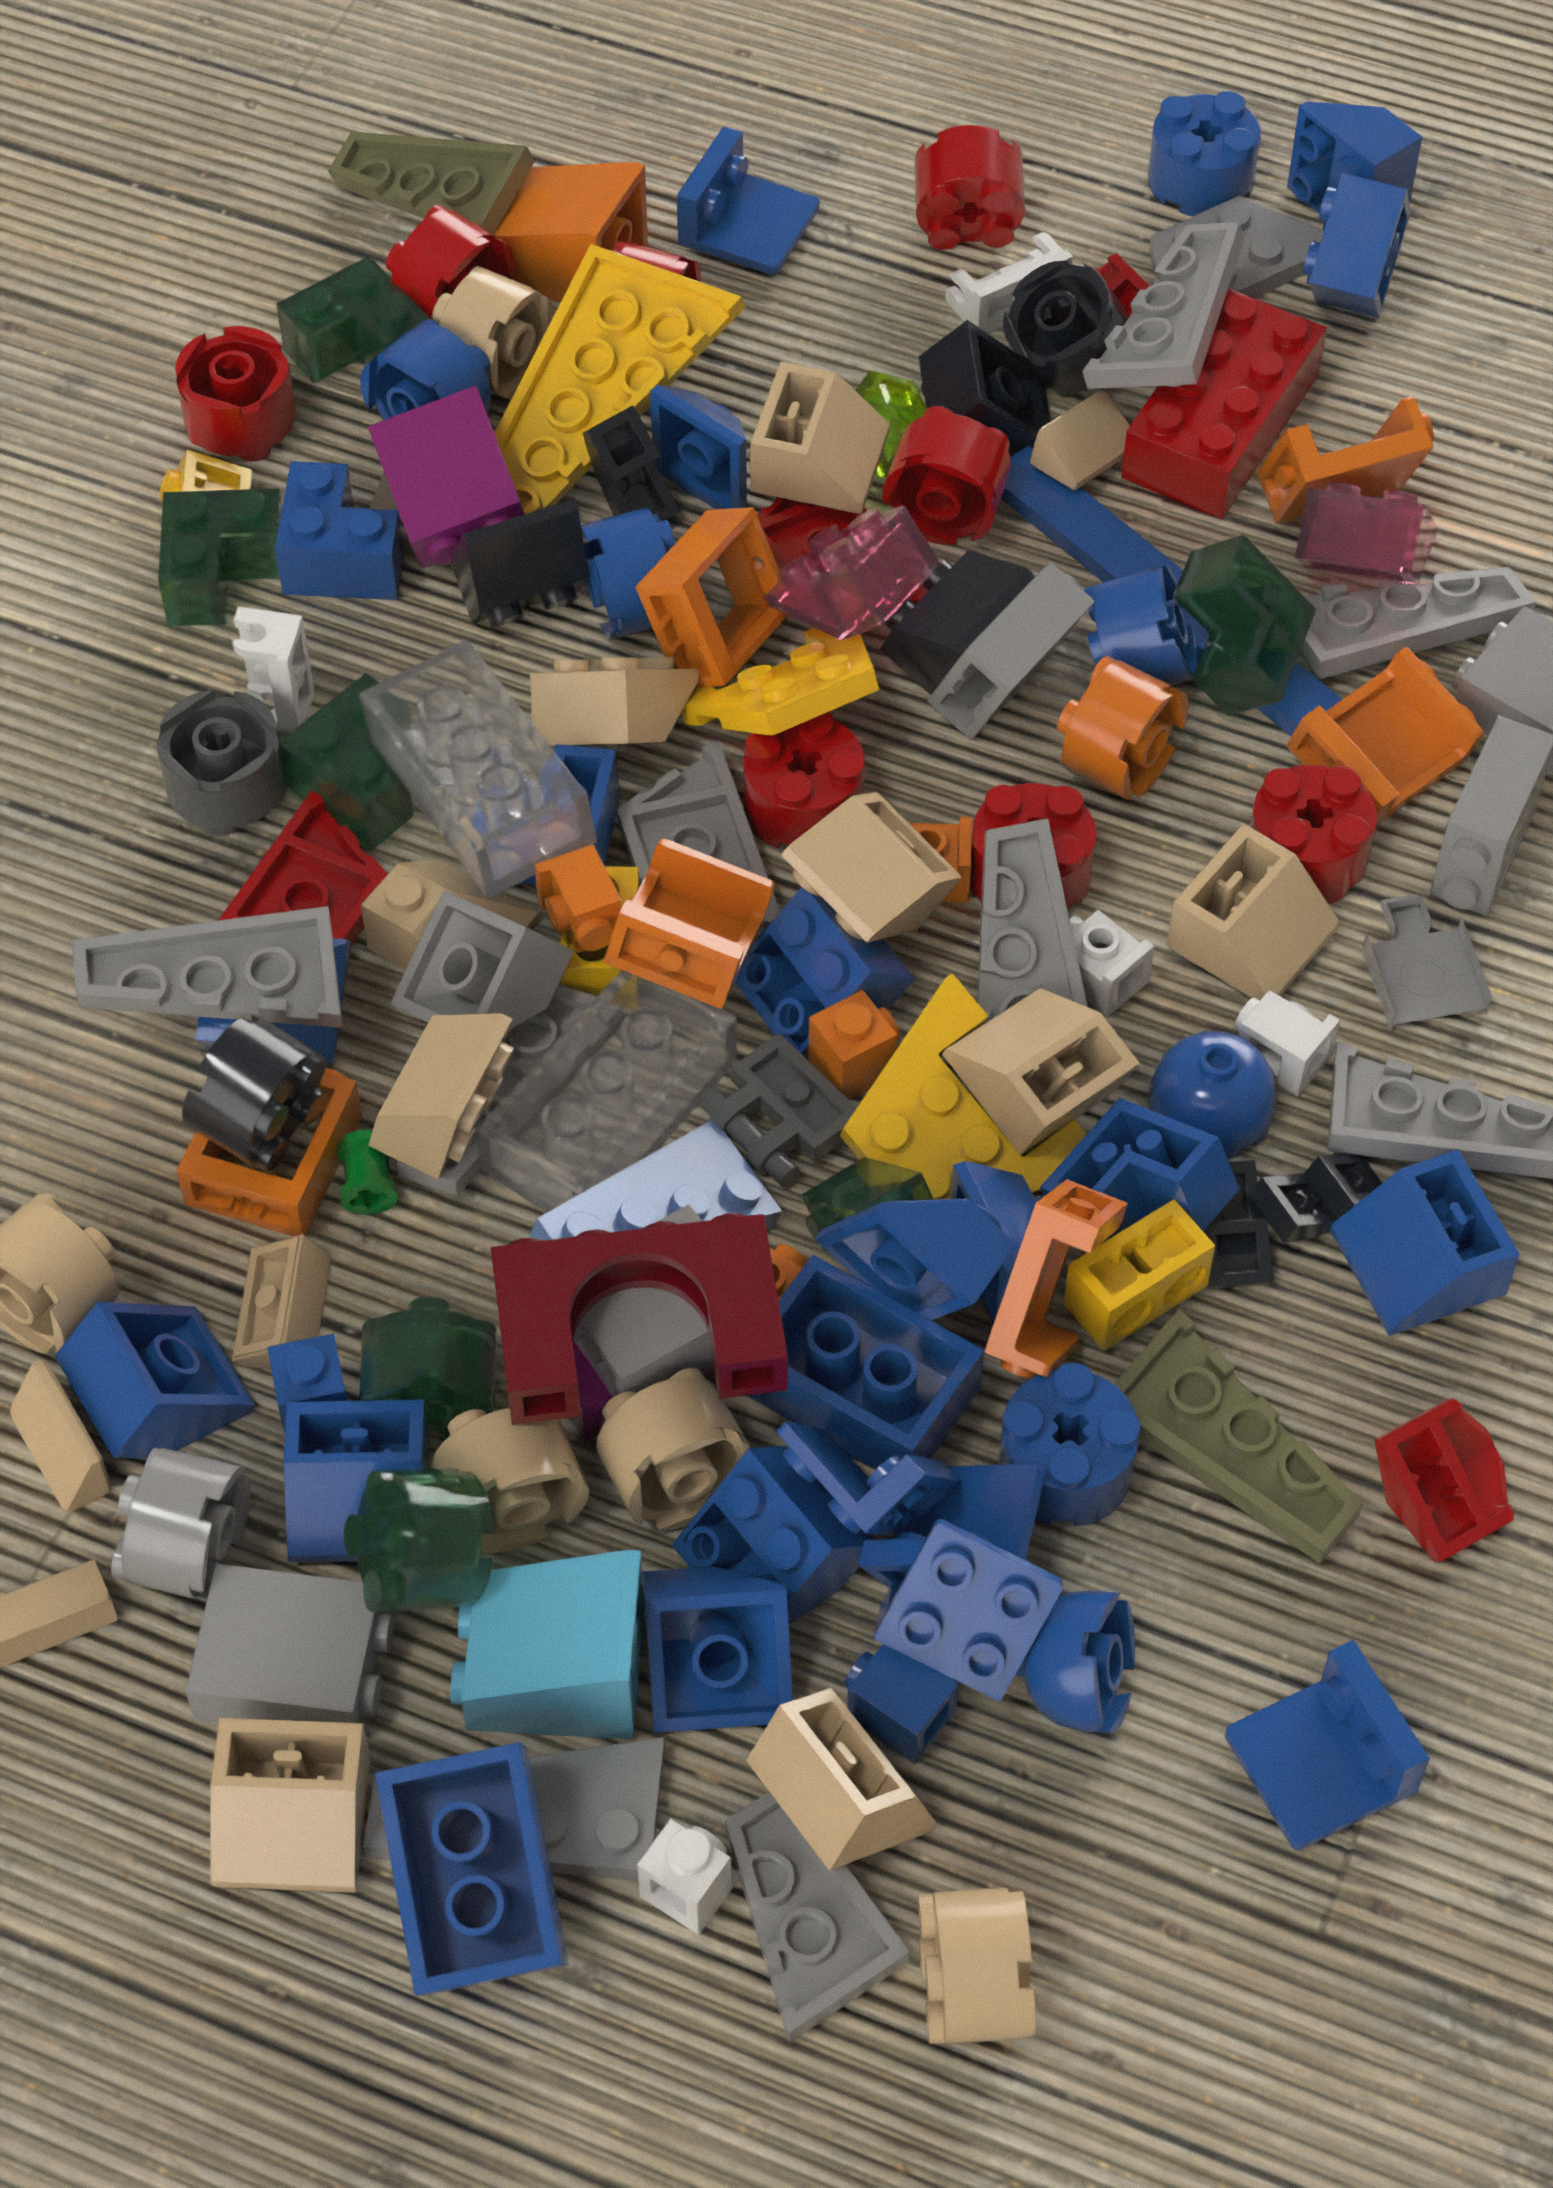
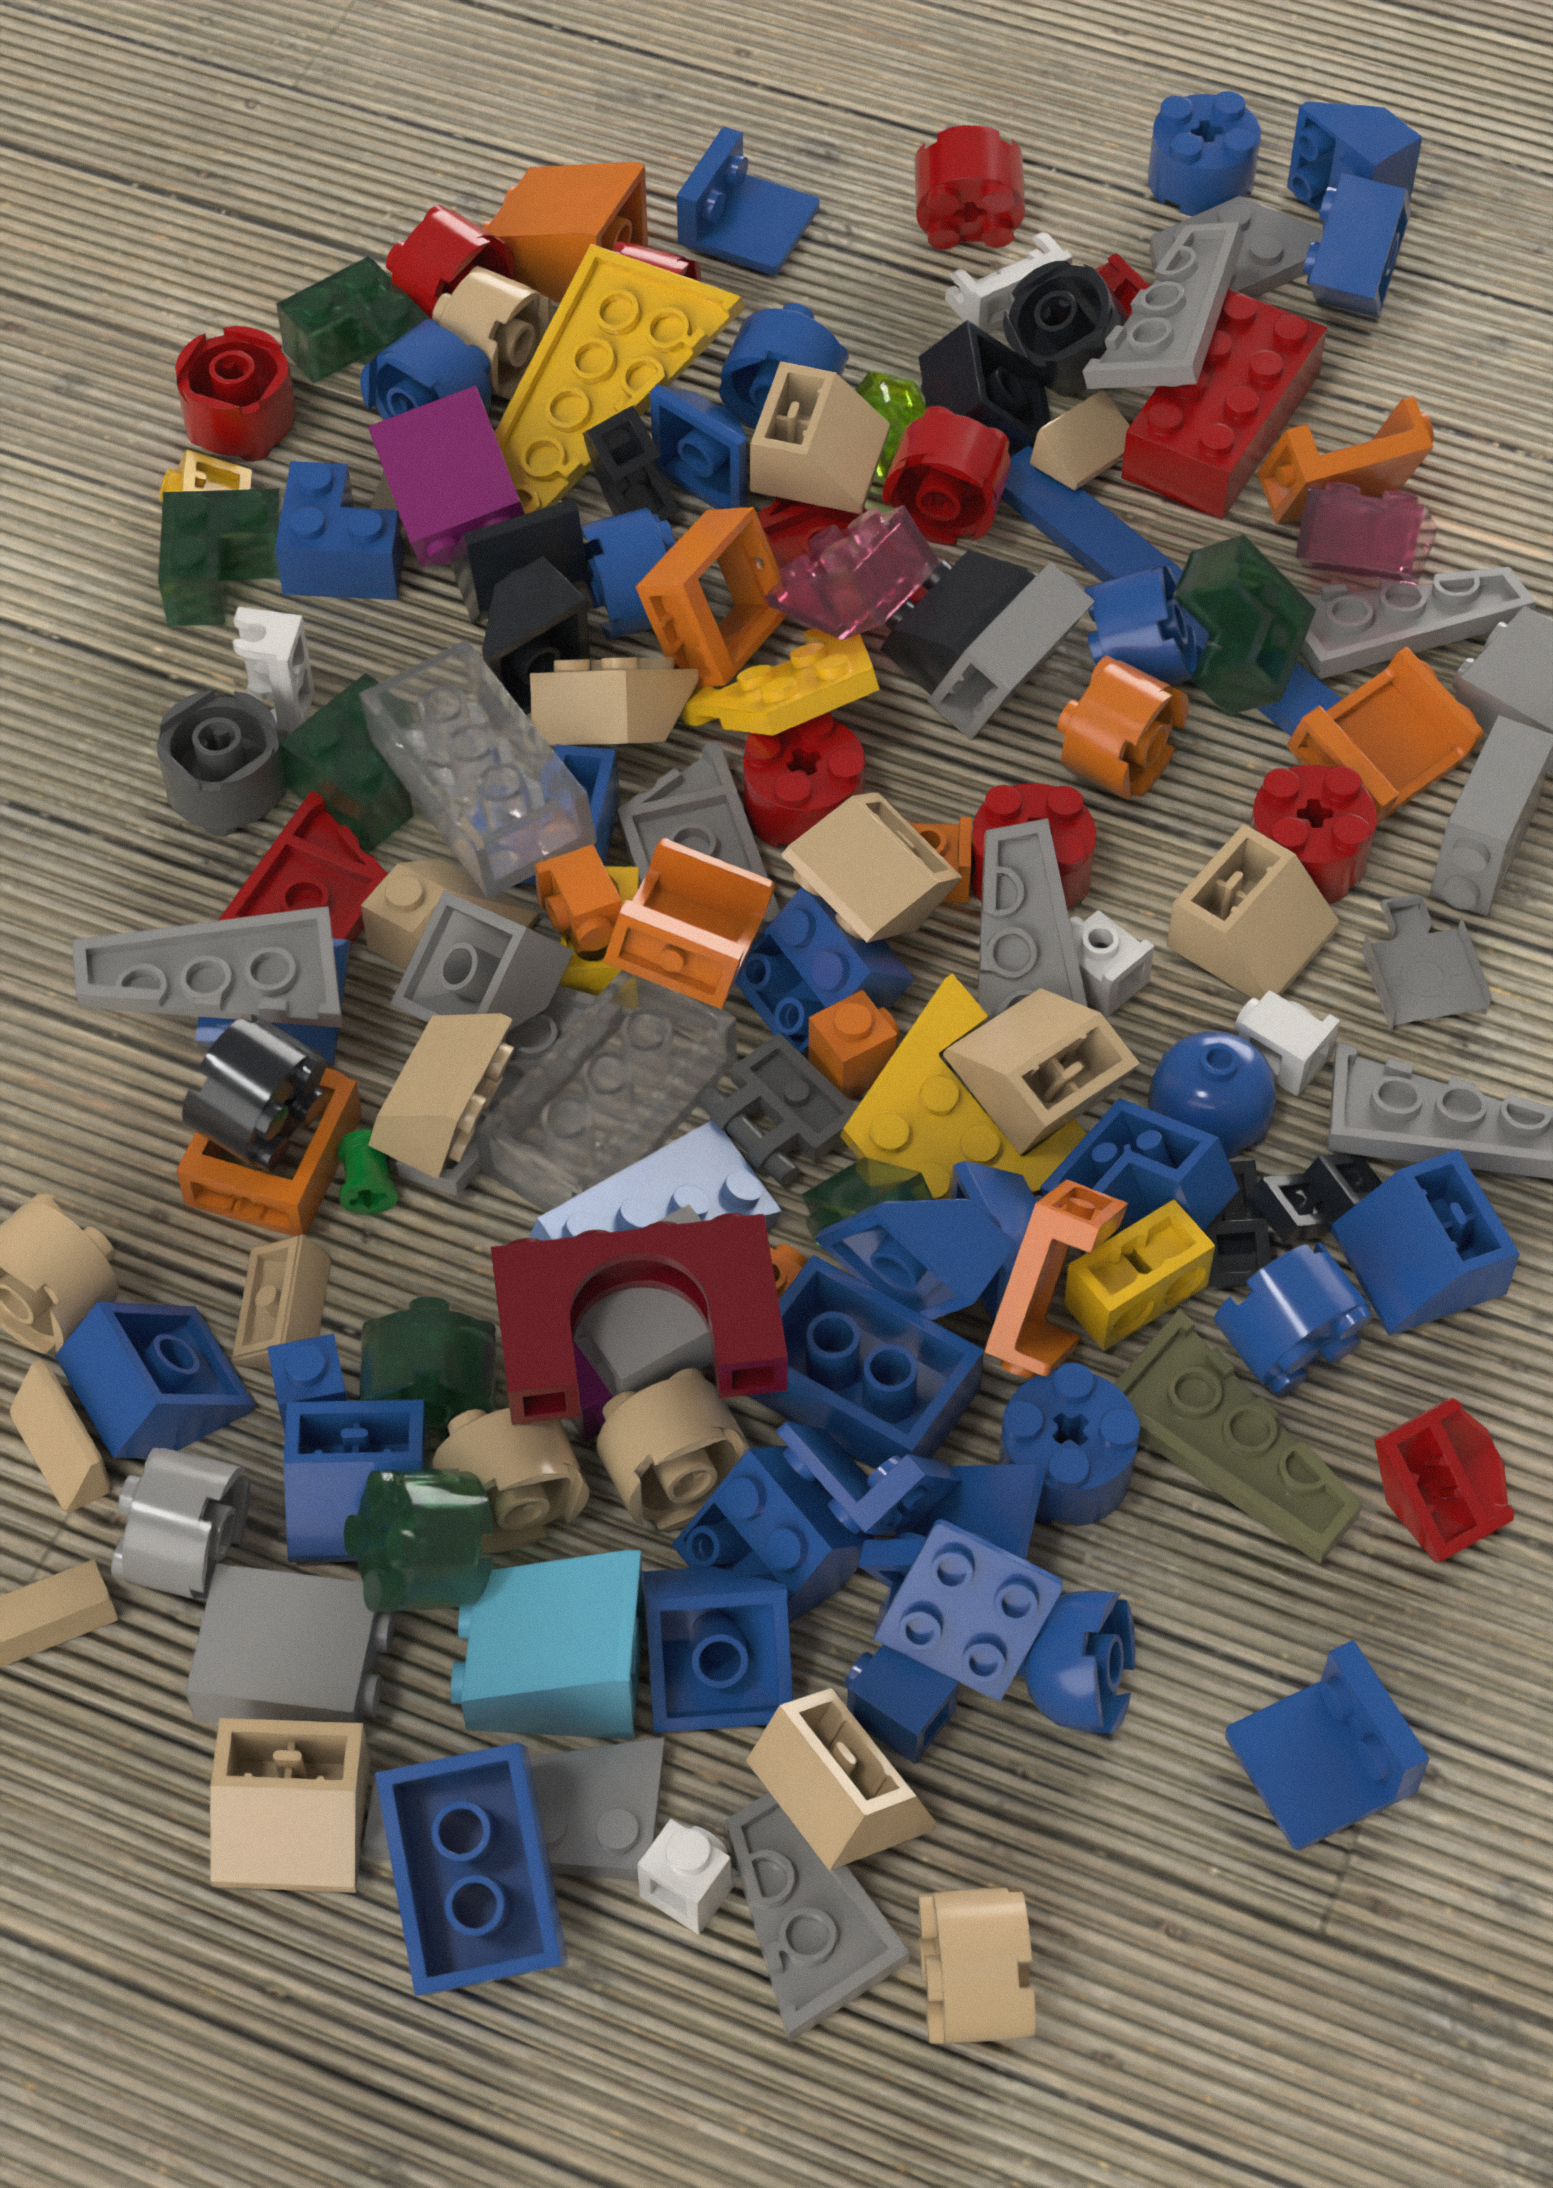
(424, 172): olive wing -> none
(530, 624): none -> black slope
(761, 344): none -> blue brick
(1293, 1316): none -> blue brick

